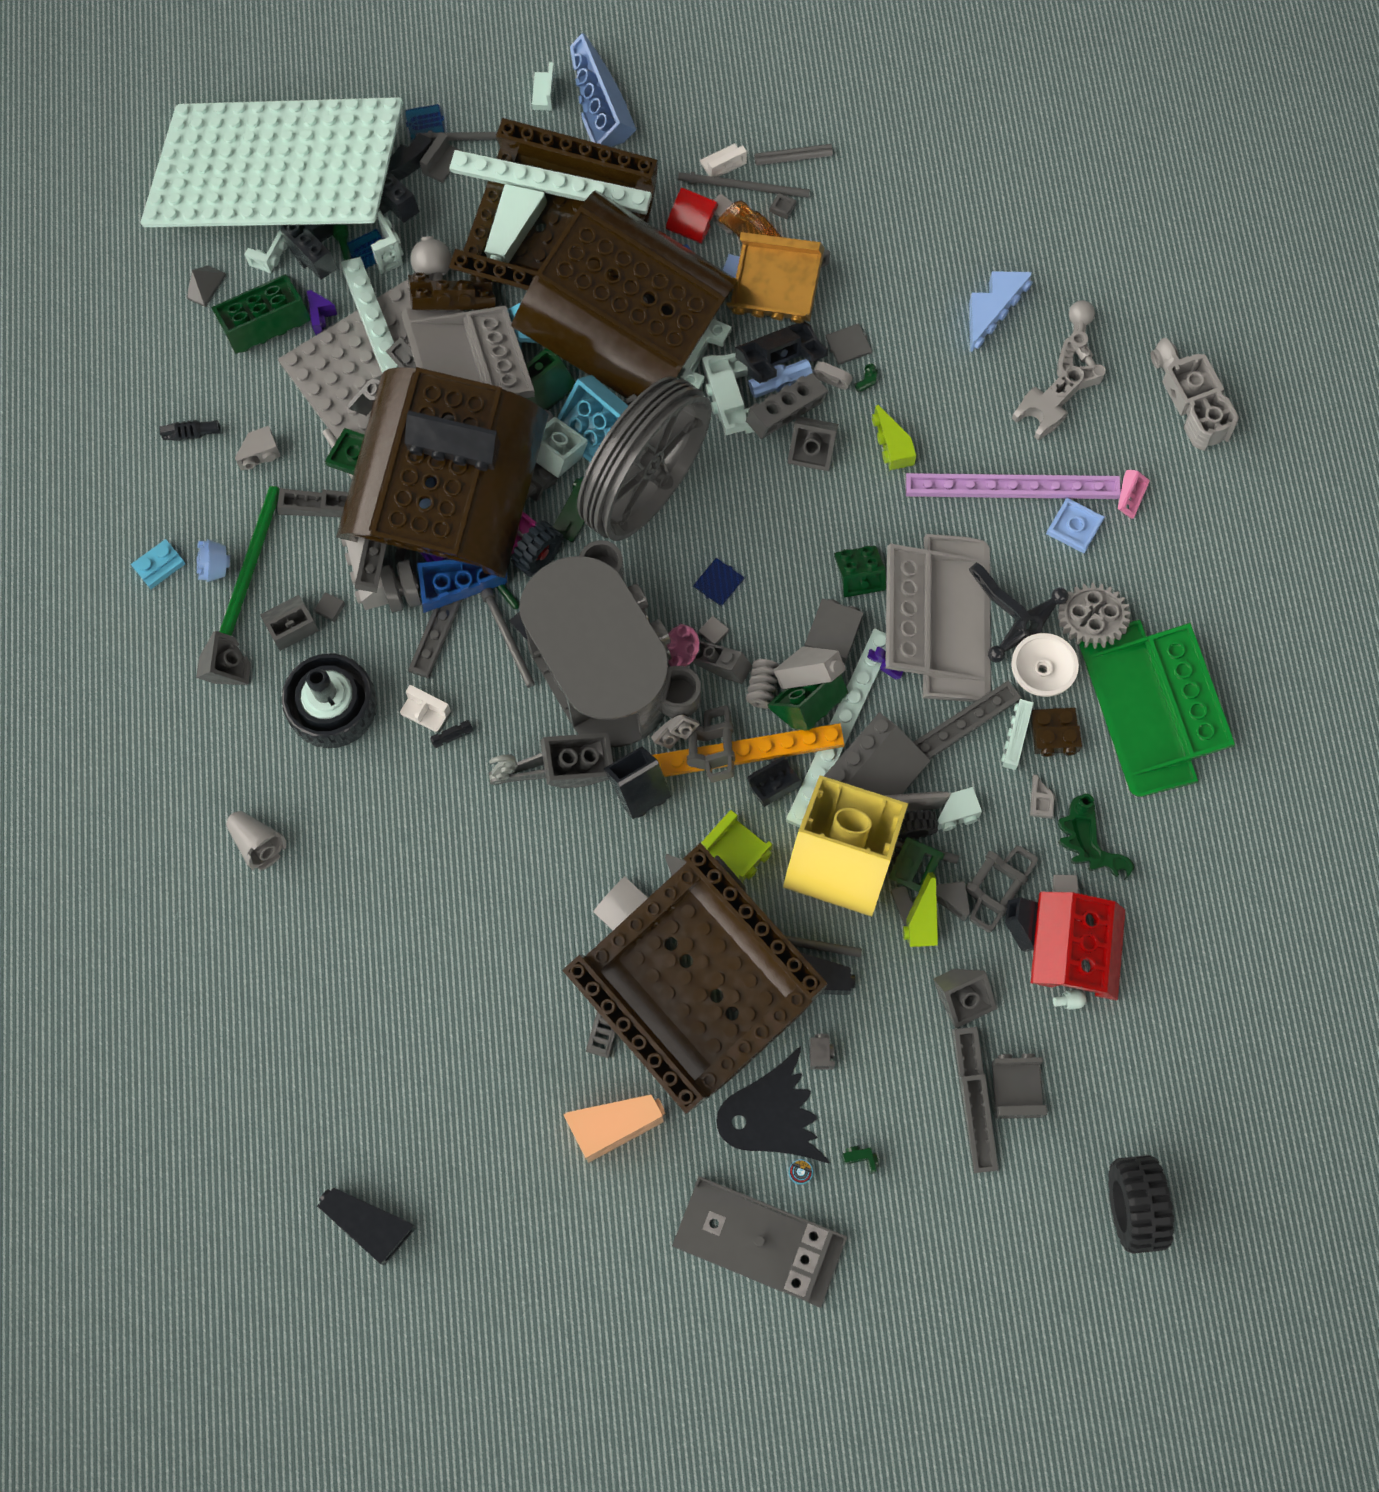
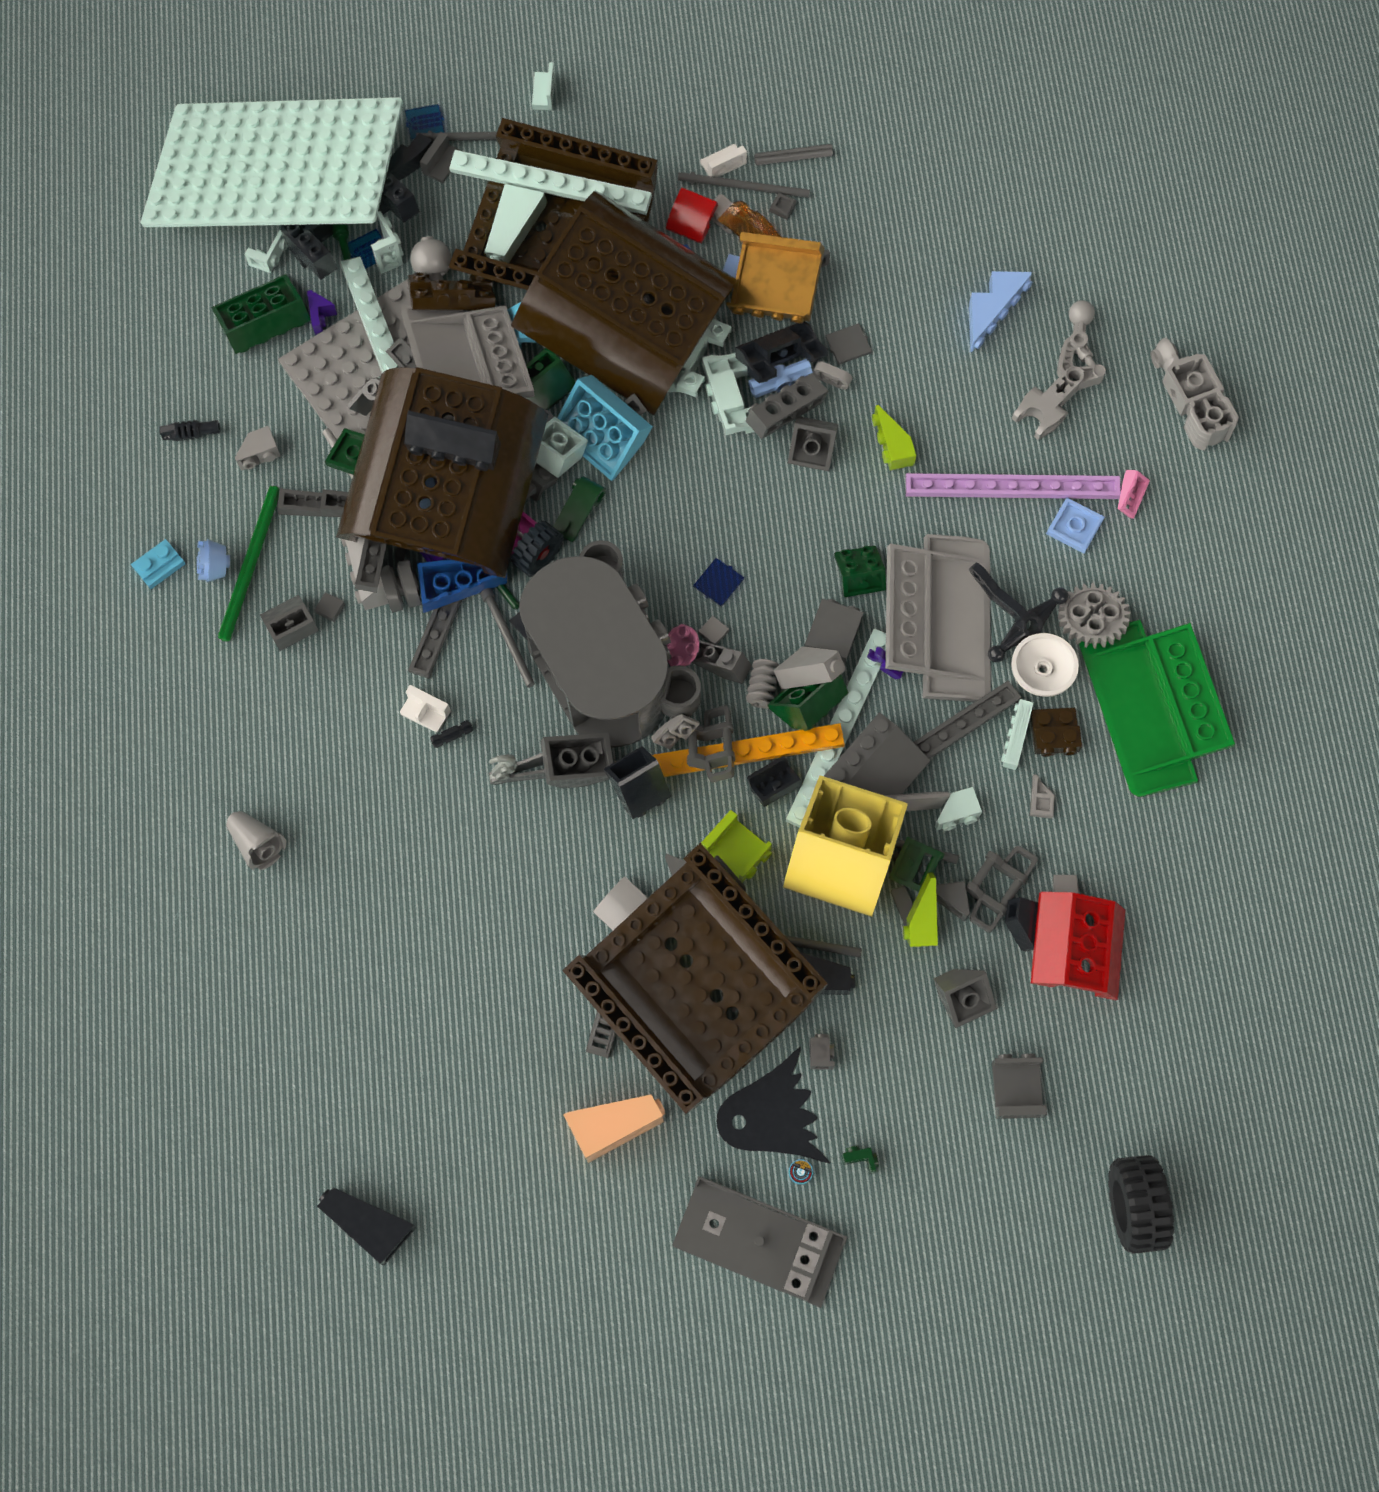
(204, 284): dark grey slope -> none
(223, 661): dark grey slope -> none
(329, 700): black wheel -> none
(603, 105): medium blue wedge -> none
(644, 458): dark grey wheel -> none
(869, 380): dark green arm -> none
(918, 824): black tyre -> none
(975, 1099): dark grey slope -> none
(1070, 1000): light aqua cylinder -> none
(1082, 838): dark green animal -> none

